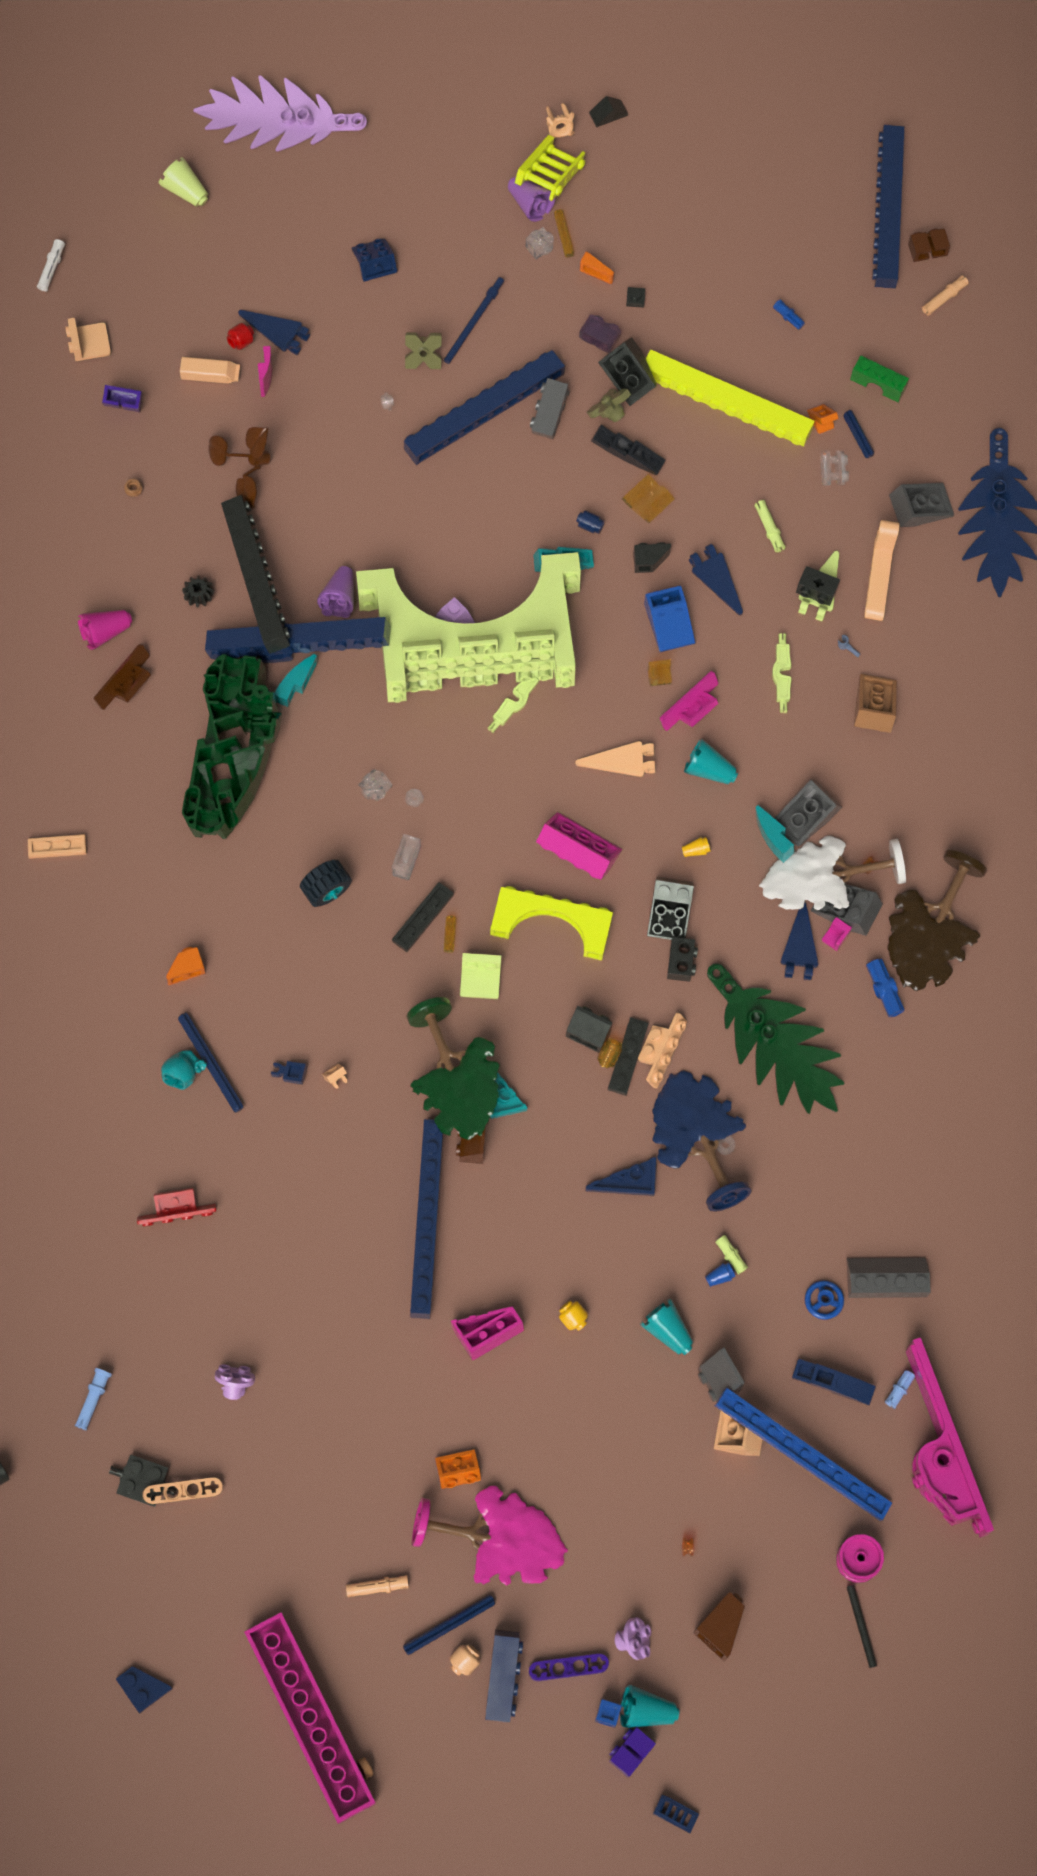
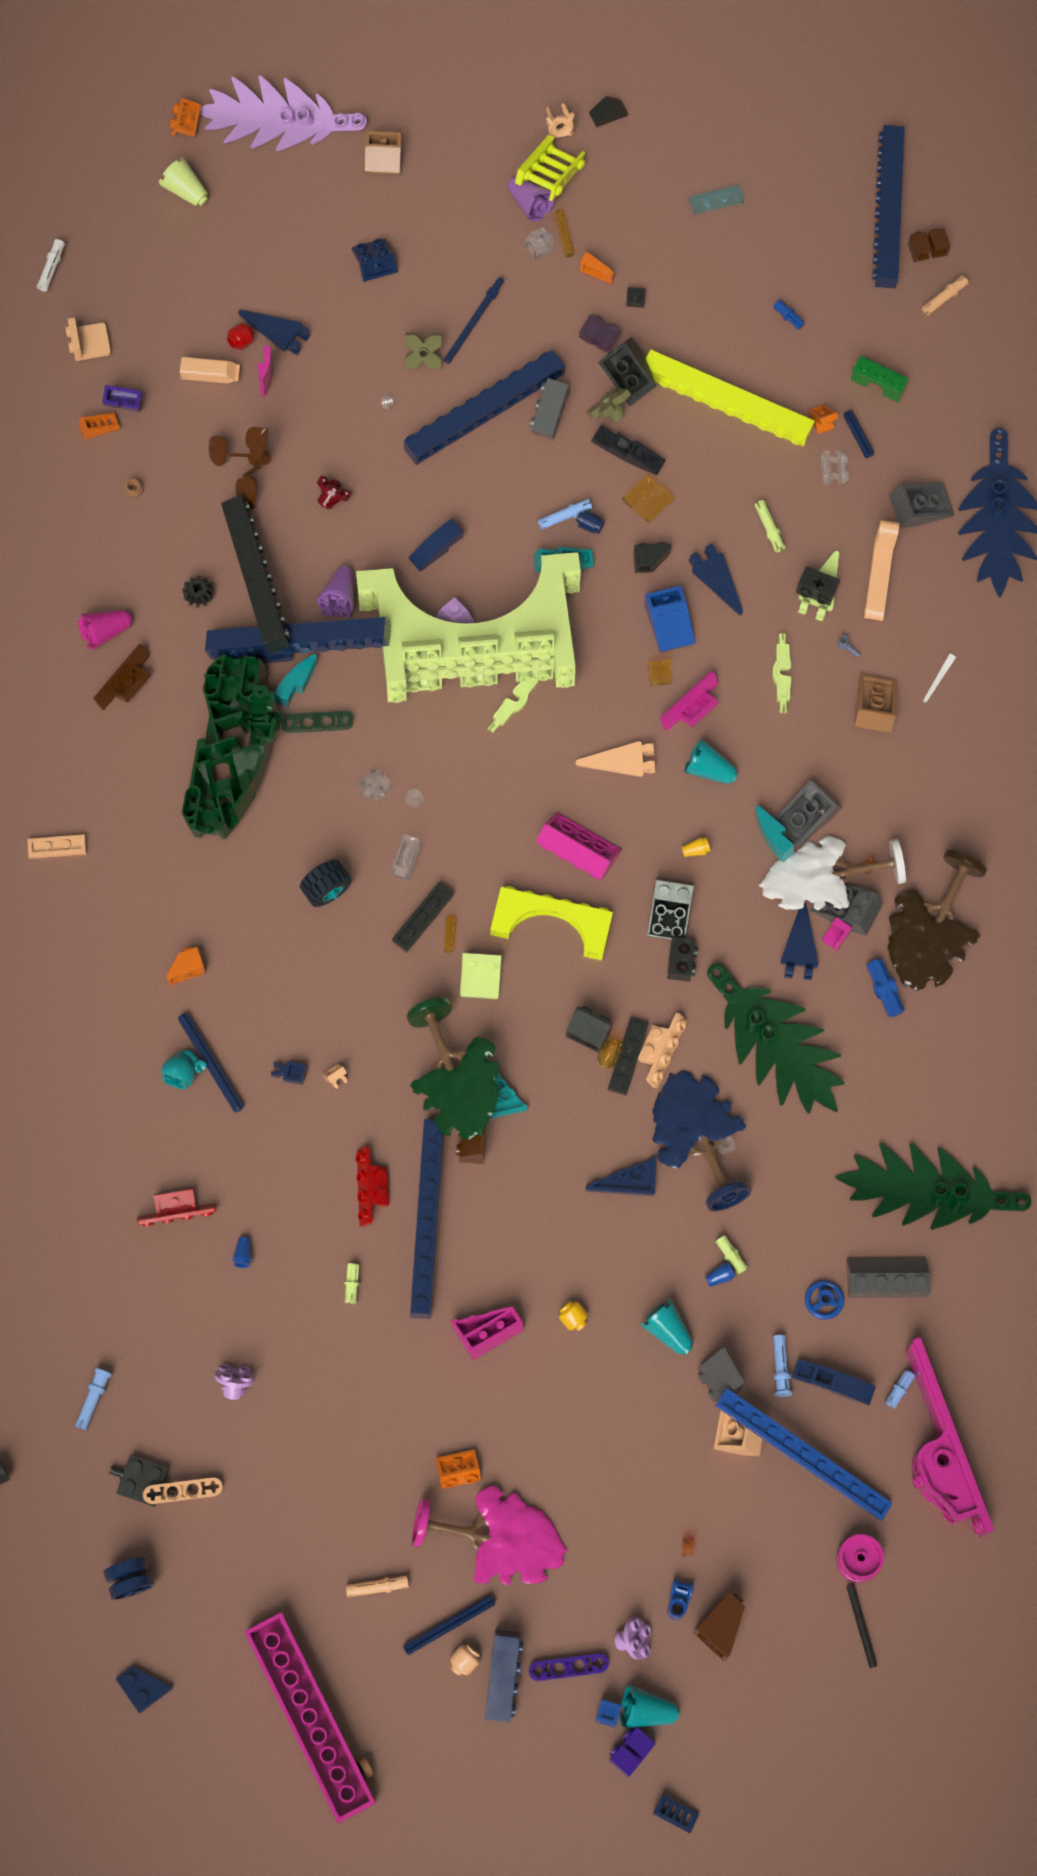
(99, 430): none -> orange slope
(128, 1578): none -> dark blue wheel
(185, 117): none -> orange bracket
(242, 1254): none -> blue cone
(317, 726): none -> clear green beam
(331, 492): none -> dark red plate
(351, 1283): none -> yellowish green axle
(371, 1186): none -> red bracket
(383, 152): none -> slope
(436, 545): none -> dark blue slope
(564, 514): none -> light blue pin
(679, 1595): none -> blue piece
(716, 199): none -> clear light blue tile
(782, 1375): none -> light blue pin
(926, 1190): none -> dark green plant
(945, 667): none -> white sticker

